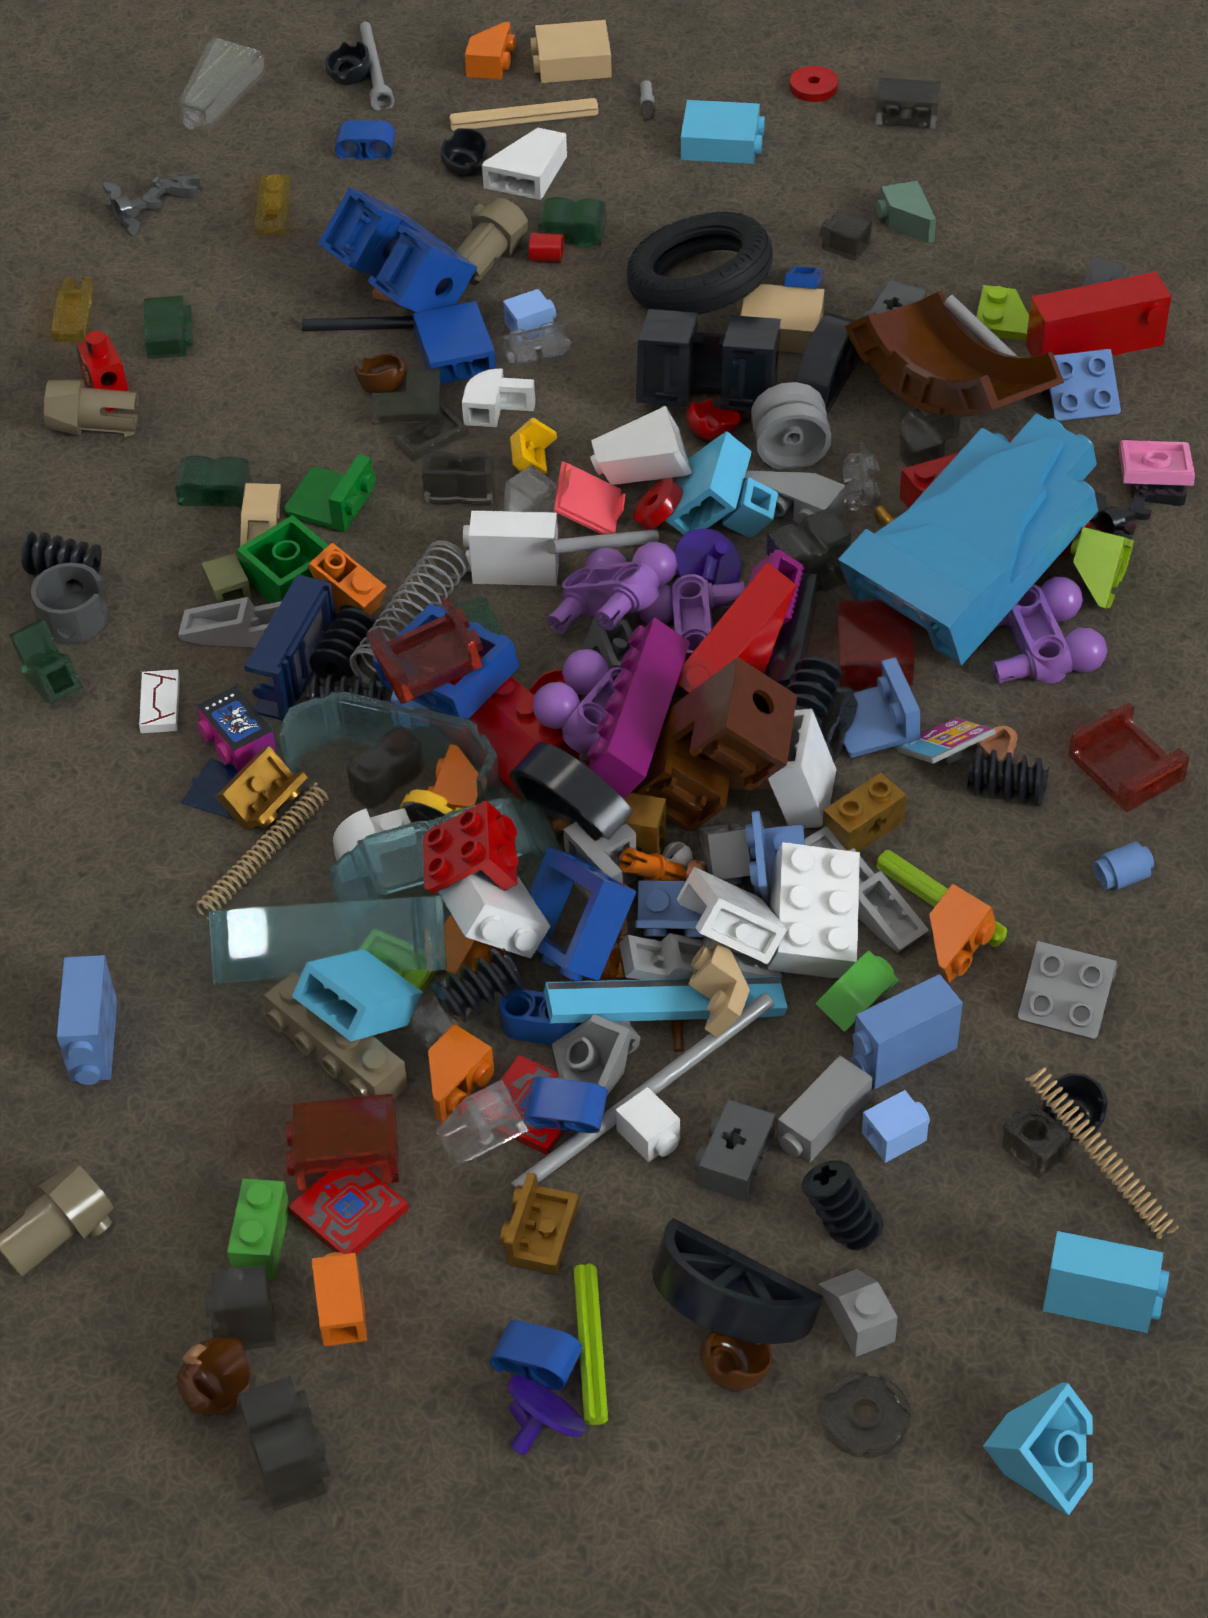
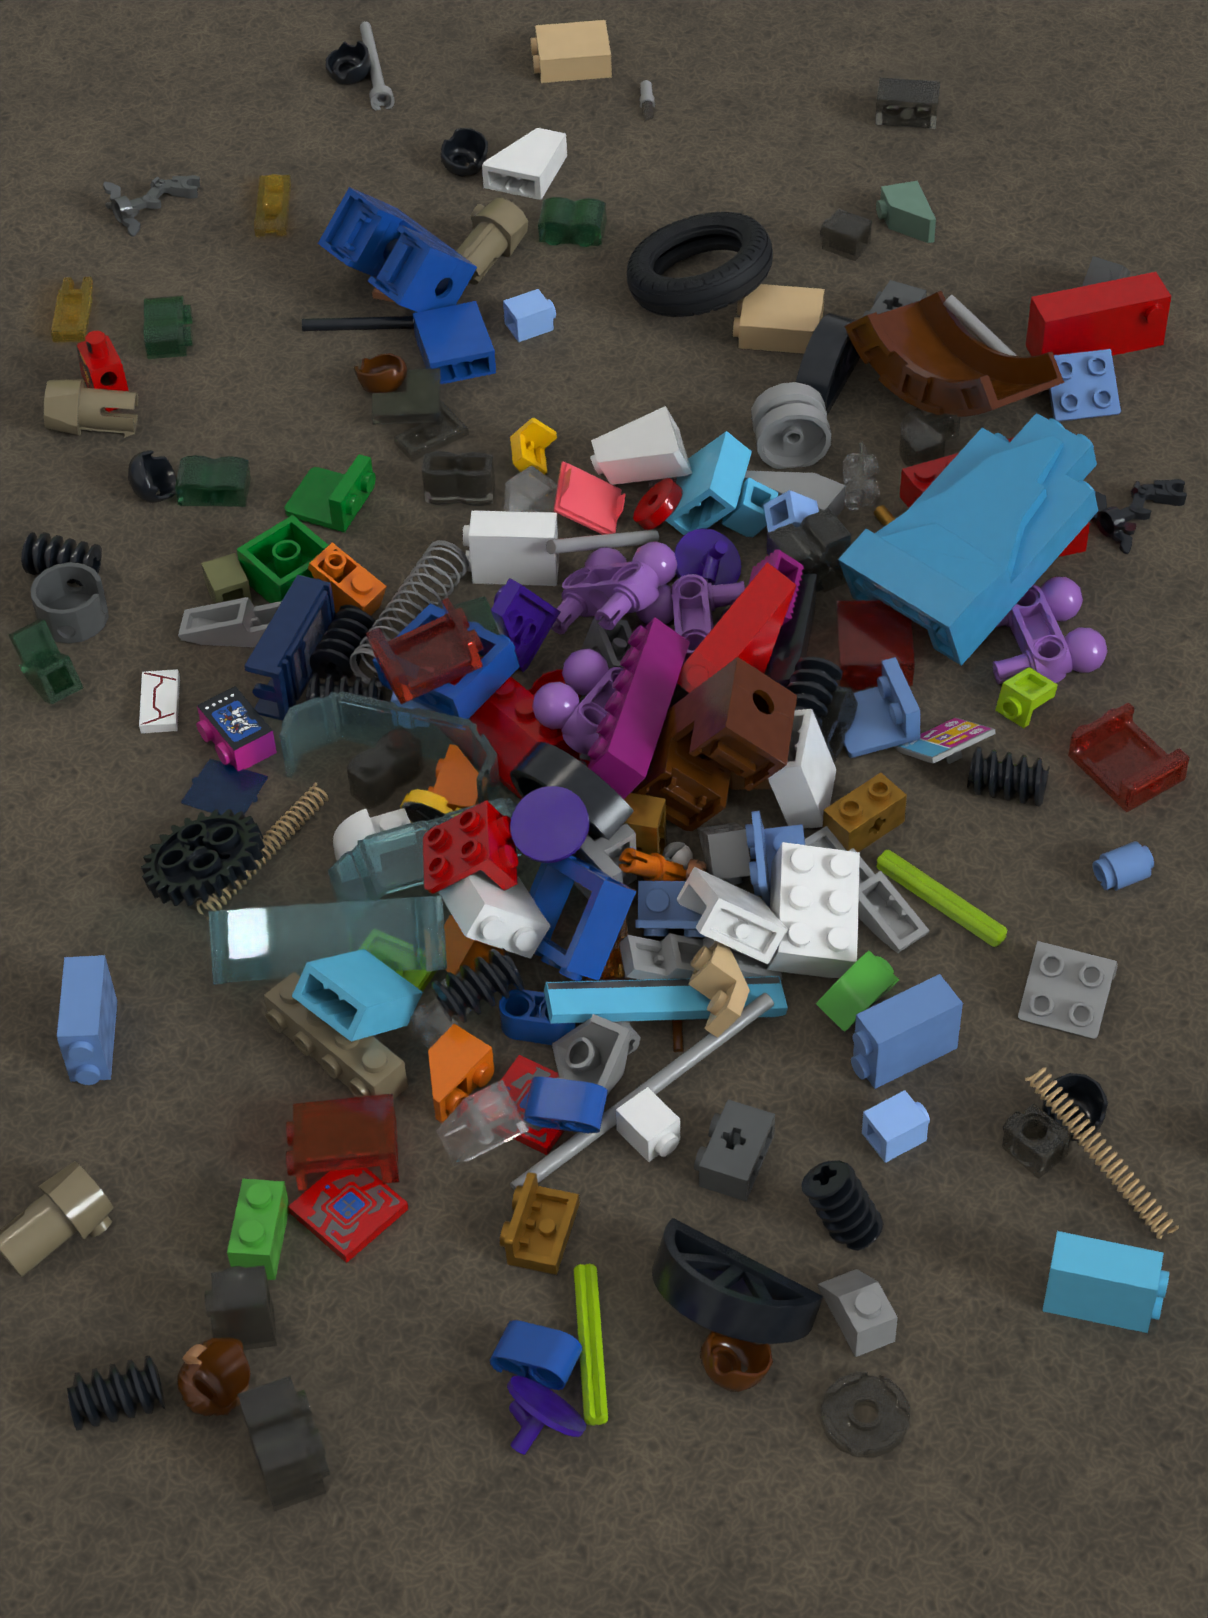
(115, 1392): none -> black piece
(149, 474): none -> black hair
(203, 857): none -> black gear
(219, 82): clear slope -> none
(259, 510): tan slope -> none
(260, 790): pearl gold bracket -> none
(339, 1299): orange slope -> none
(365, 139): blue beam -> none
(489, 52): orange slope -> none
(490, 393): white brick -> none
(521, 345): clear hinge -> none
(523, 619): none -> dark purple wing
(524, 114): tan axle -> none
(546, 247): red gear -> none
(549, 824): none -> dark purple shield
(681, 360): black piece -> none
(704, 417): red hair -> none
(722, 131): medium azure brick -> none
(788, 509): none -> light blue brick
(803, 277): blue tile -> none
(813, 83): red piece -> none
(824, 1109): light grey brick -> none
(958, 929): orange slope -> none
(1003, 312): lime wing -> none
(1003, 741): nougat tile -> none
(1024, 694): none -> lime bracket
(1046, 1447): medium azure slope -> none
(1101, 562): lime slope -> none
(1156, 462): bright pink tile -> none

